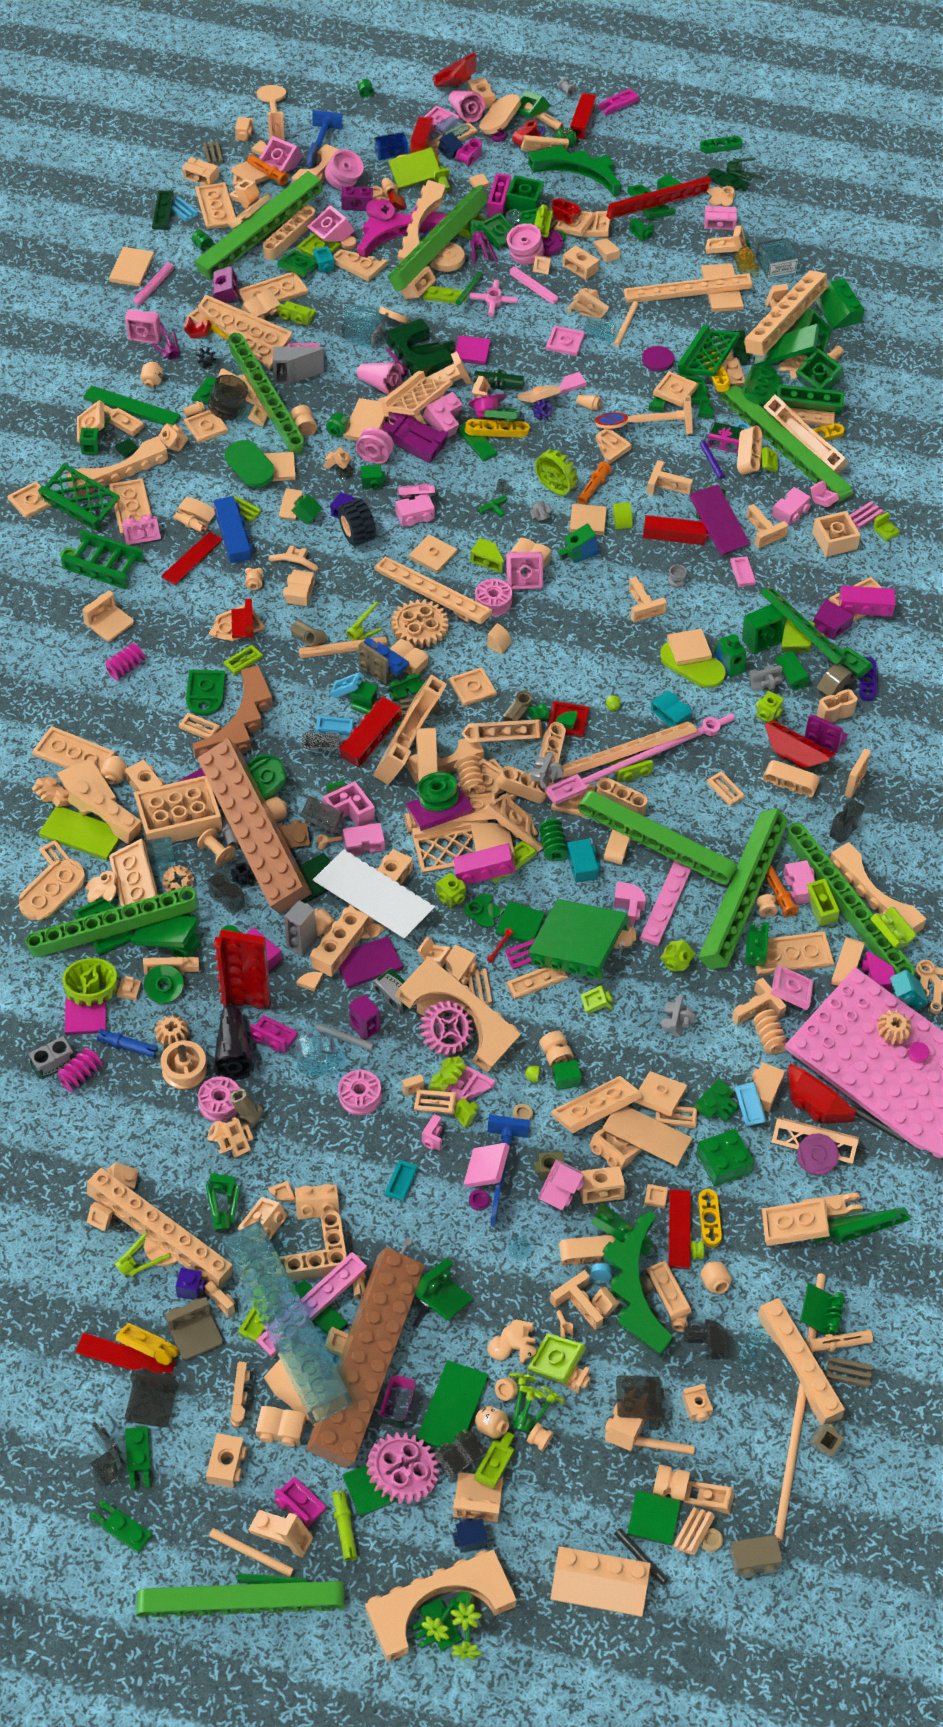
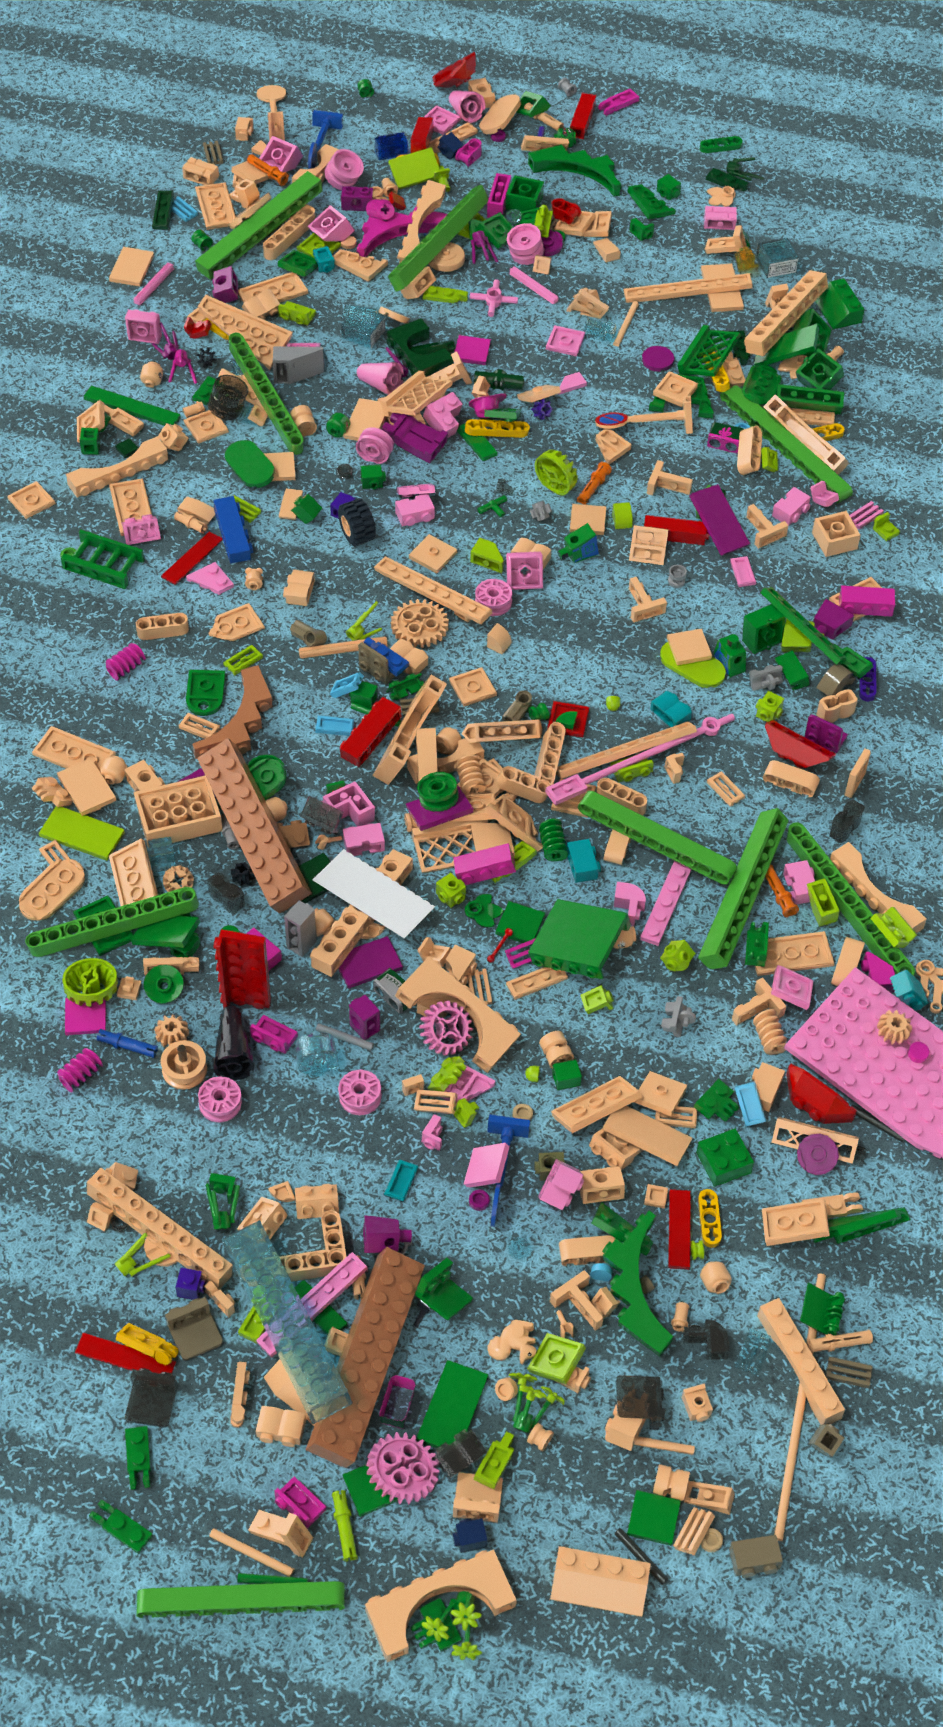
(50, 1066): light grey piece -> none
(68, 506): green fence -> none
(102, 886): light nougat plate -> none
(106, 617): light nougat bracket -> none
(109, 1464): clear smoke bracket -> none
(121, 822): light nougat arch -> none
(162, 626): none -> light nougat beam
(181, 359): none -> dark pink plant
(209, 840): light nougat piece -> none
(211, 578): none -> bright pink wing
(226, 1130): light nougat piece -> none
(226, 1447): light nougat brick -> none
(243, 621): red panel -> none
(247, 1109): dark tan piece -> none
(295, 555): light nougat piece -> none
(310, 980): light nougat tile -> none
(316, 739): clear smoke brick -> none
(339, 457): light nougat bracket -> none
(383, 1233): none -> magenta torso
(447, 740): none -> light nougat head
(453, 125): clear light blue piece -> none
(469, 288): green bar -> none
(479, 180): light nougat tile -> none
(492, 1422): light nougat head -> none
(530, 129): red piece -> none
(545, 770): light grey hips -> none
(580, 262): light nougat brick -> none
(590, 402): light nougat cone -> none
(648, 545): none -> light nougat slope
(658, 197): red tile -> none
(668, 1290): light nougat tile -> none
(673, 767): none -> light nougat bracket
(711, 459): dark purple bar -> none
(767, 905): light nougat wheel -> none

